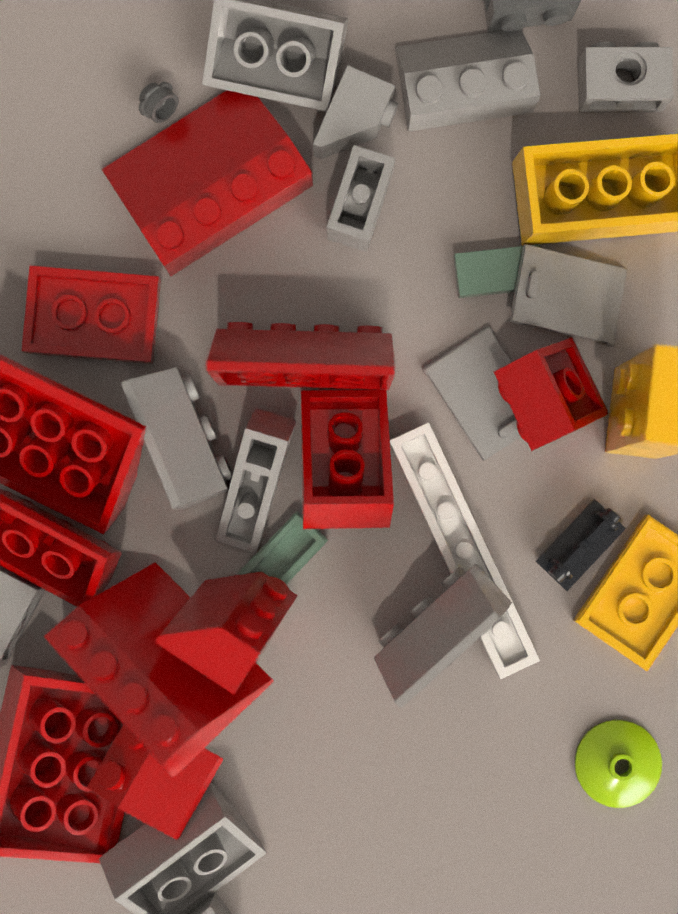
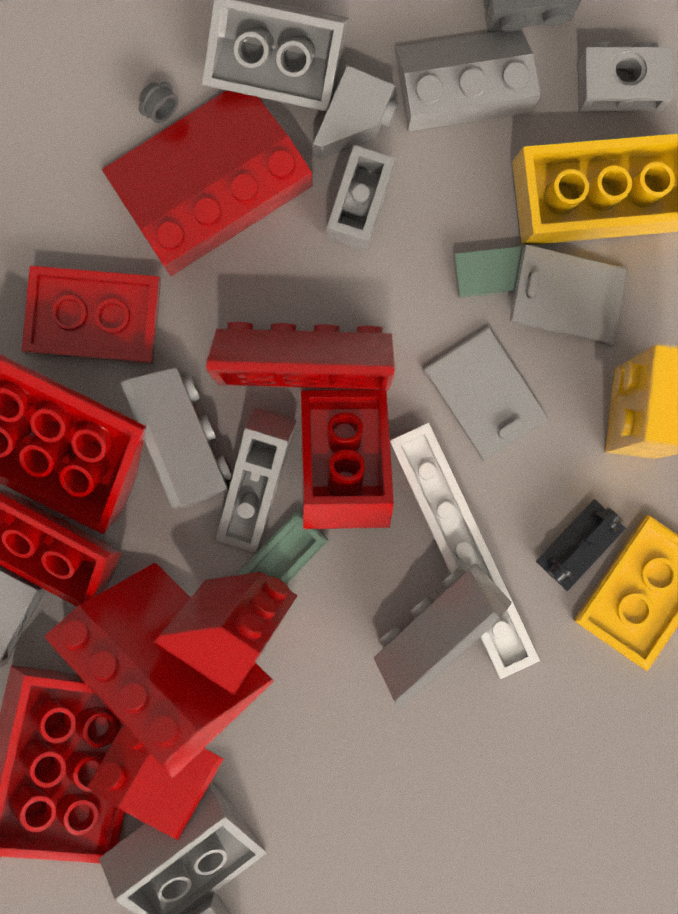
(550, 393): red slope -> none
(597, 759): lime dish -> none

